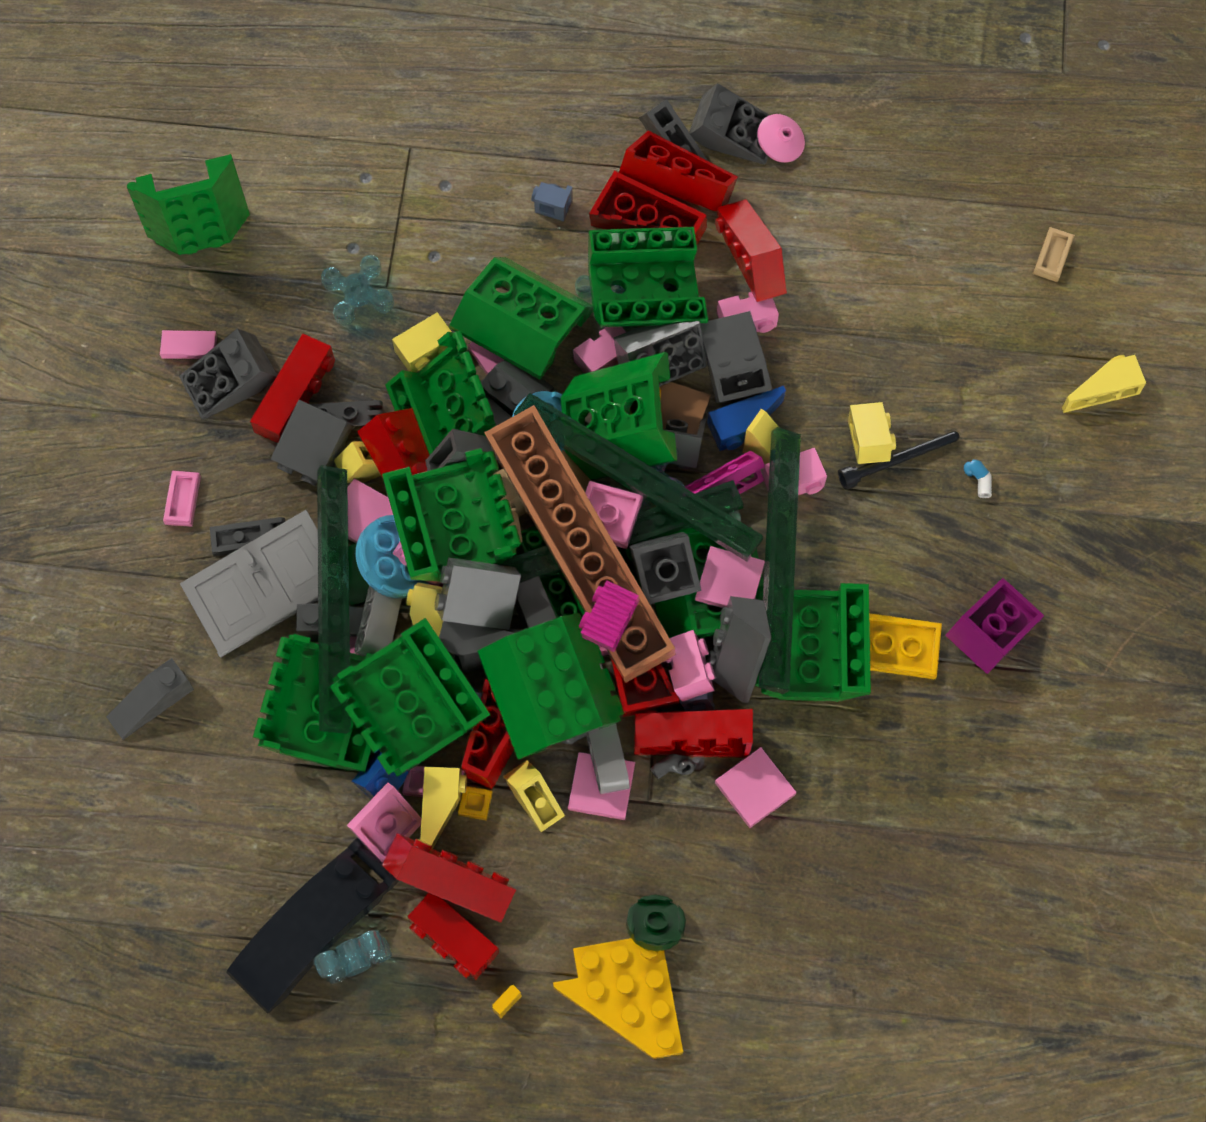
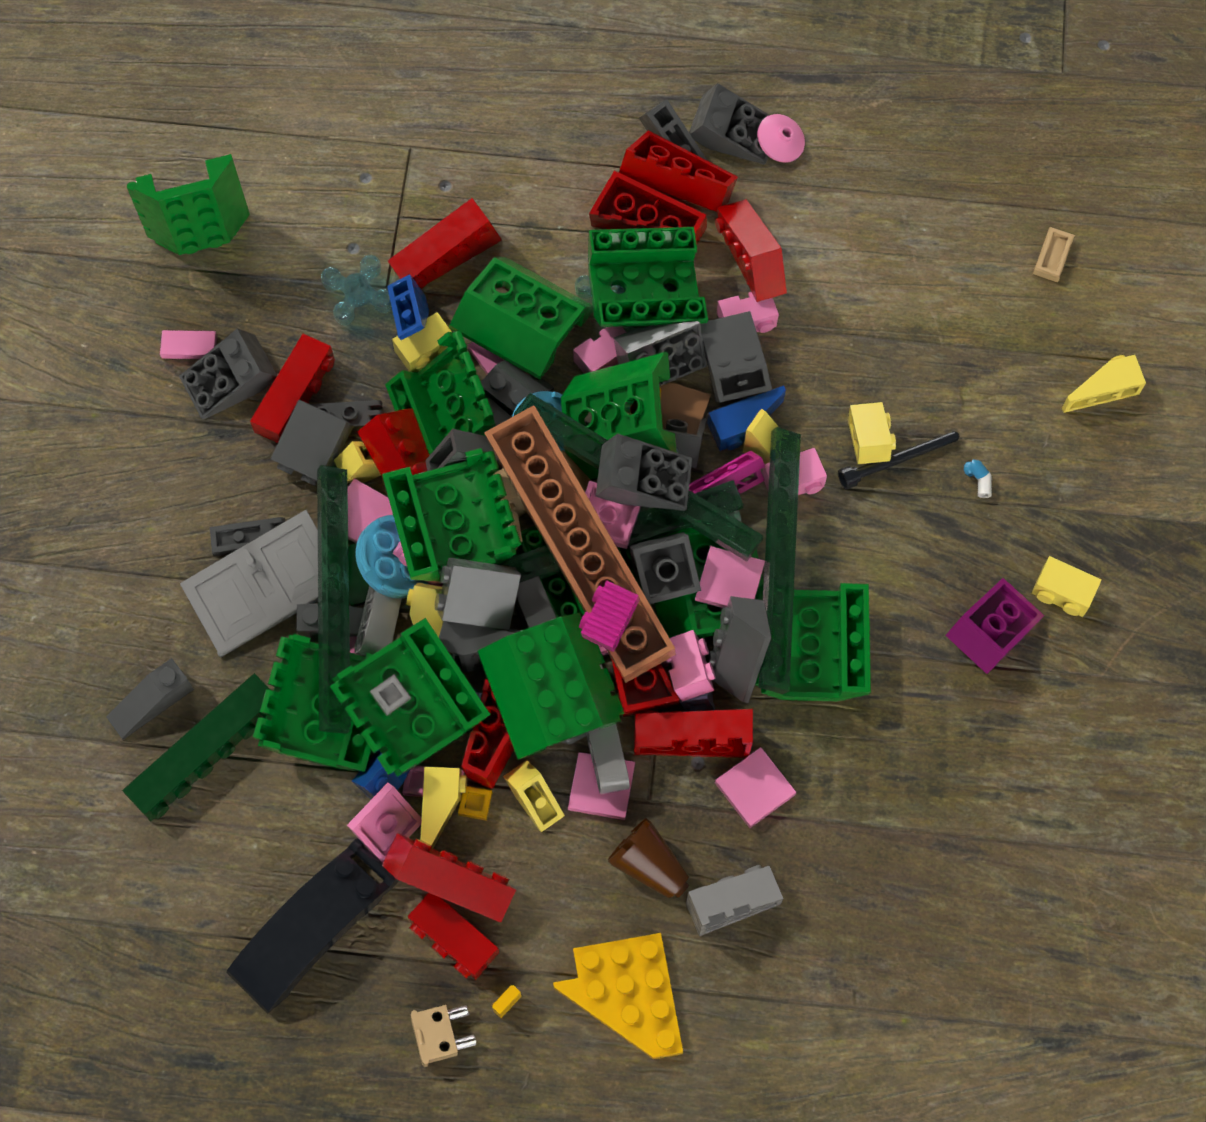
(182, 498): bright pink tile -> none
(198, 750): none -> dark green brick
(353, 957): clear light blue gear -> none
(390, 695): none -> light grey tile
(408, 306): none -> blue slope
(433, 1034): none -> tan piece
(446, 245): none -> red wedge
(552, 200): sand blue brick -> none
(643, 474): none -> dark grey slope
(650, 861): none -> reddish brown cone
(656, 923): dark green tile -> none
(673, 763): dark grey arm -> none
(733, 899): none -> light grey wedge
(904, 646): yellow tile -> none
(1066, 587): none -> light yellow brick

